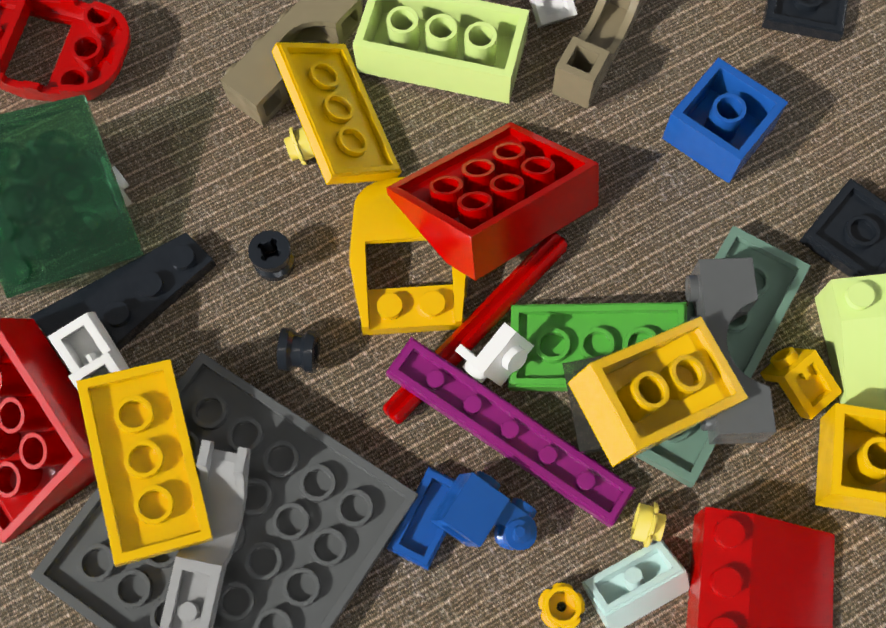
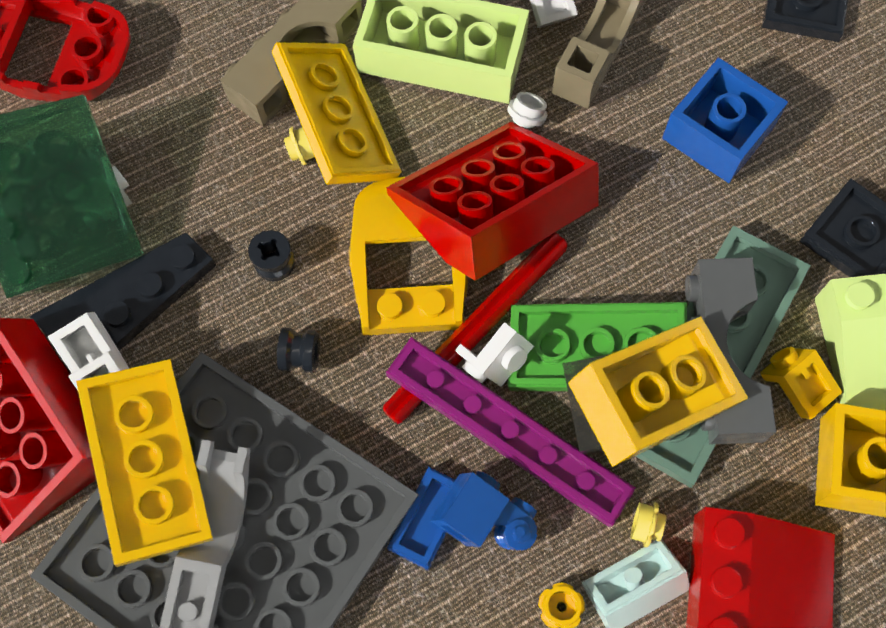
(528, 110): none -> white plate

